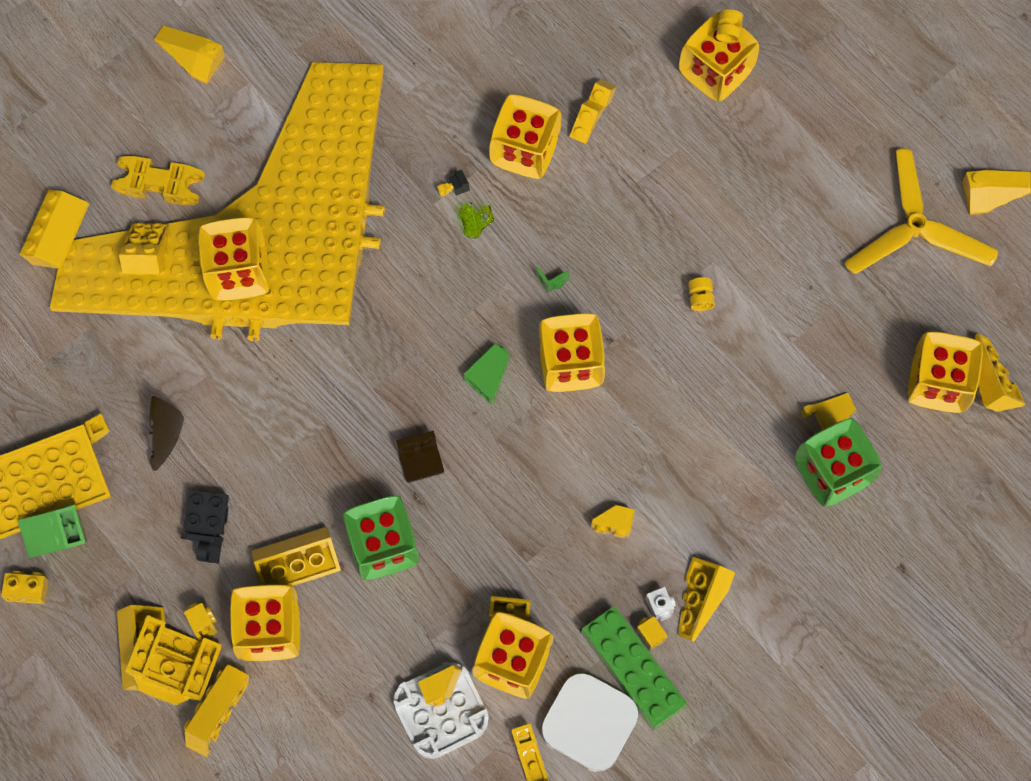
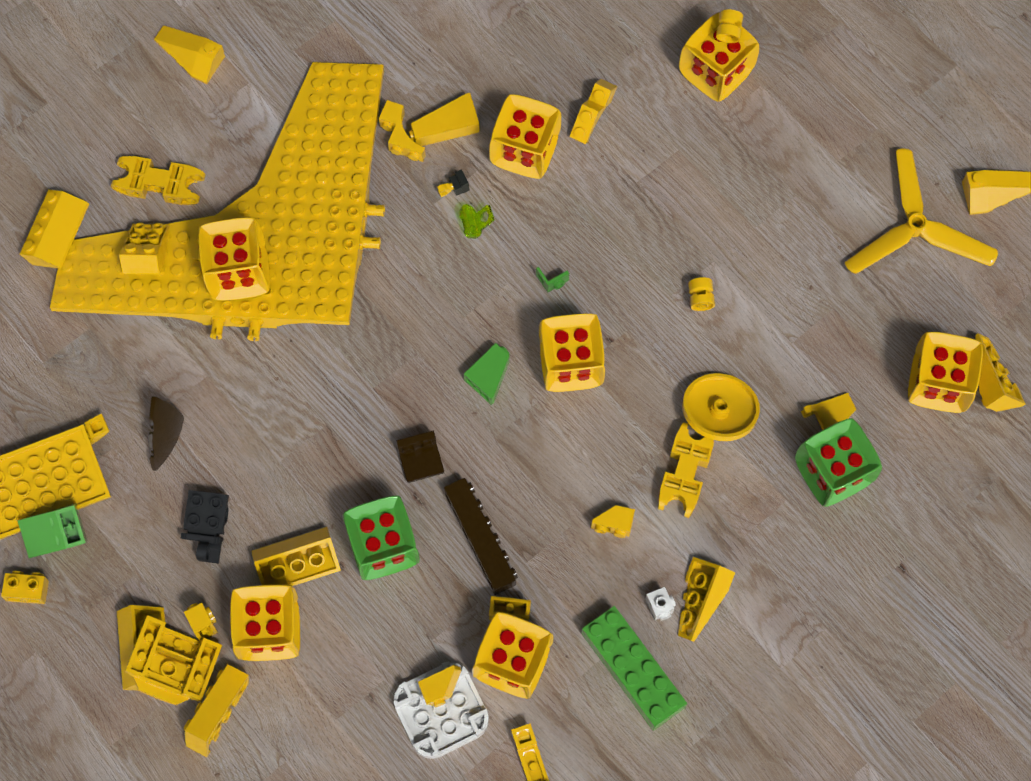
(399, 142): none -> yellow arch
(447, 122): none -> yellow slope
(480, 537): none -> dark brown brick
(589, 722): white tile -> none
(651, 632): yellow brick -> none
(682, 485): none -> yellow piece
(720, 407): none -> yellow dish

